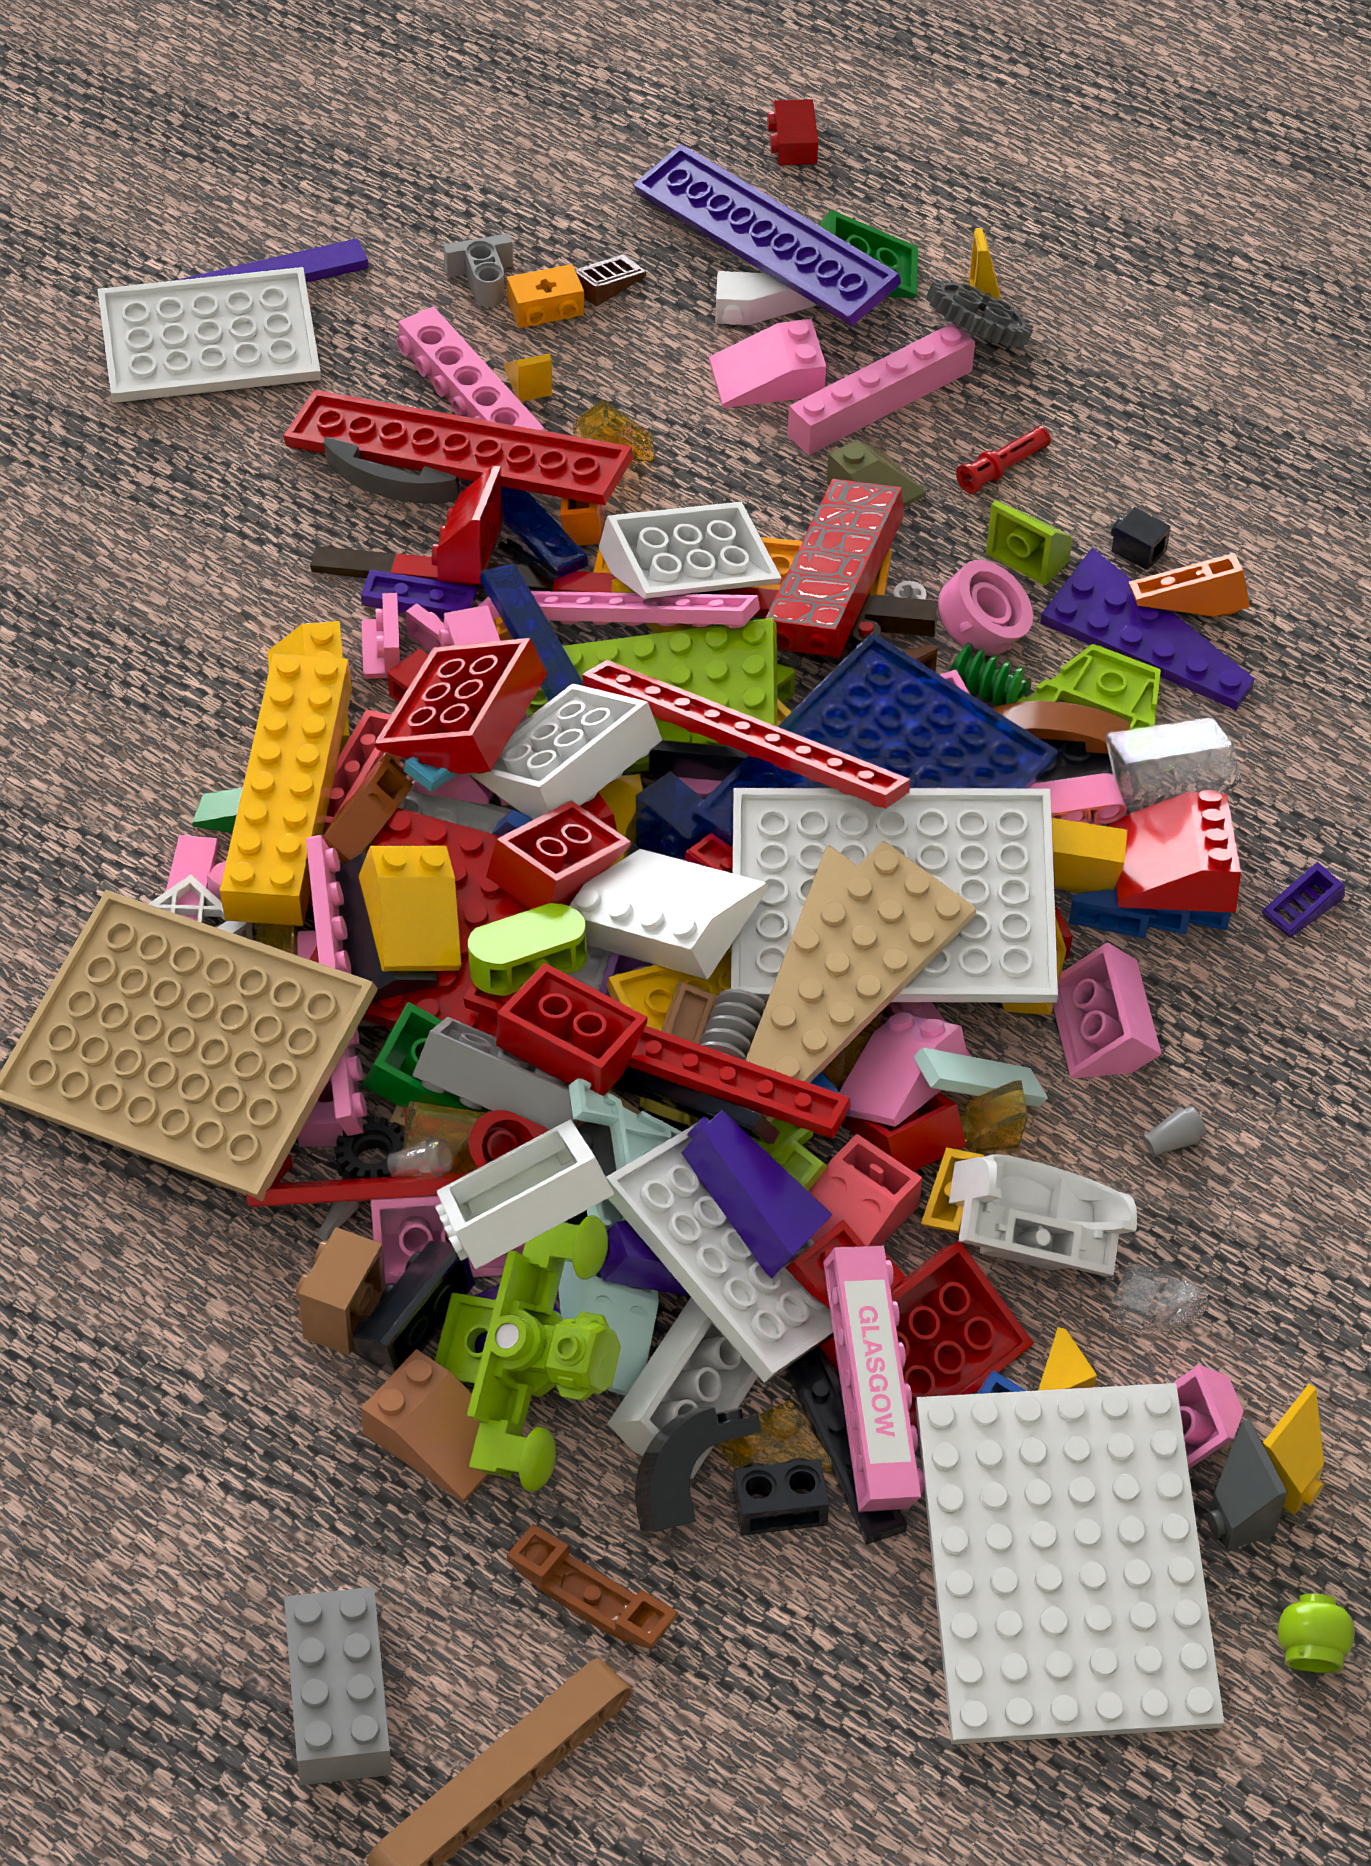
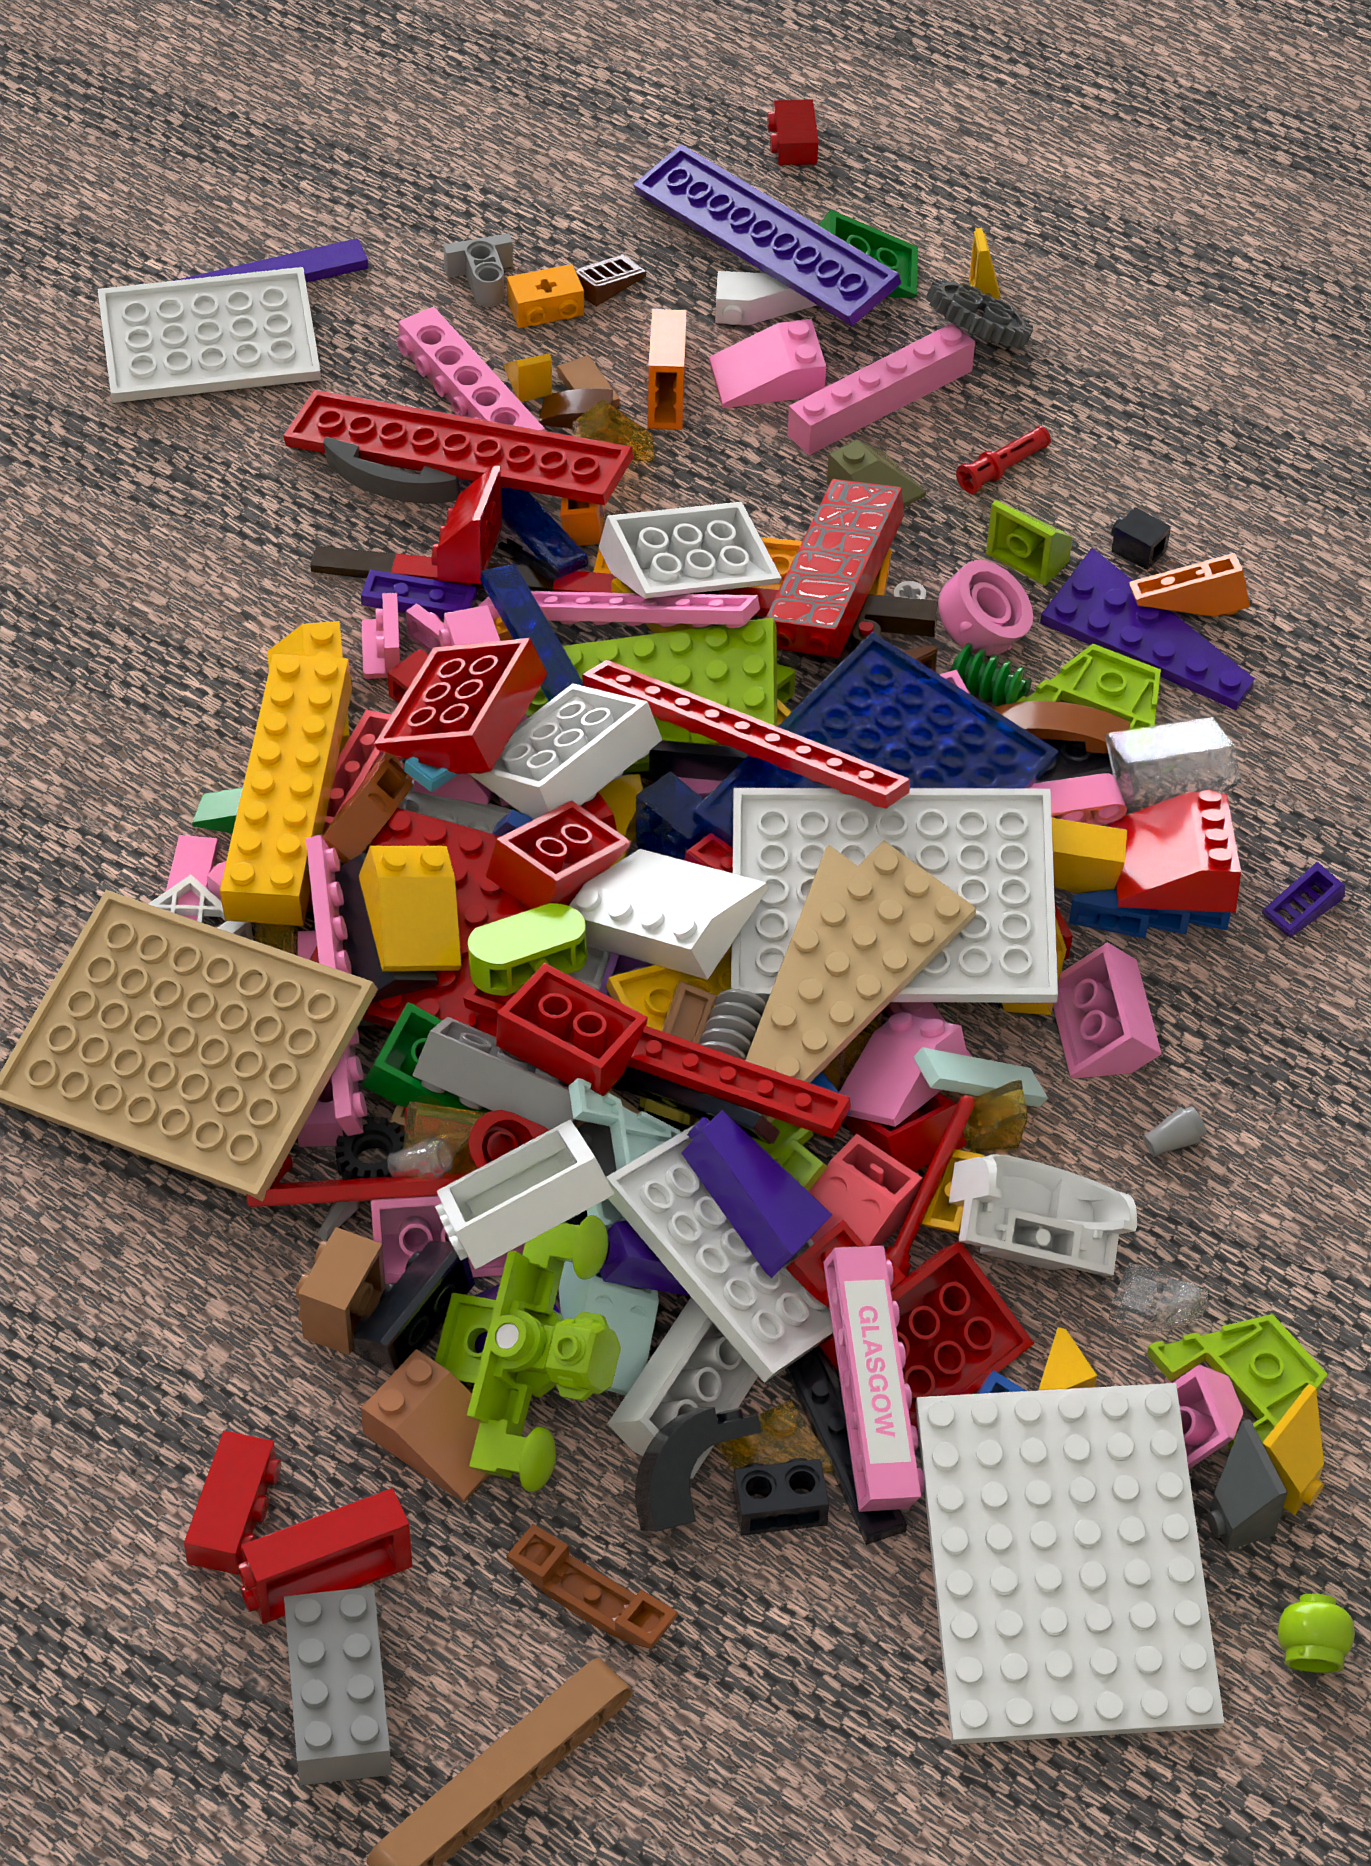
(231, 1501): none -> red brick
(326, 1554): none -> red piece
(566, 406): none -> reddish brown slope
(584, 374): none -> medium nougat tile
(666, 369): none -> orange slope
(929, 1185): none -> red piece
(1260, 1359): none -> lime wing

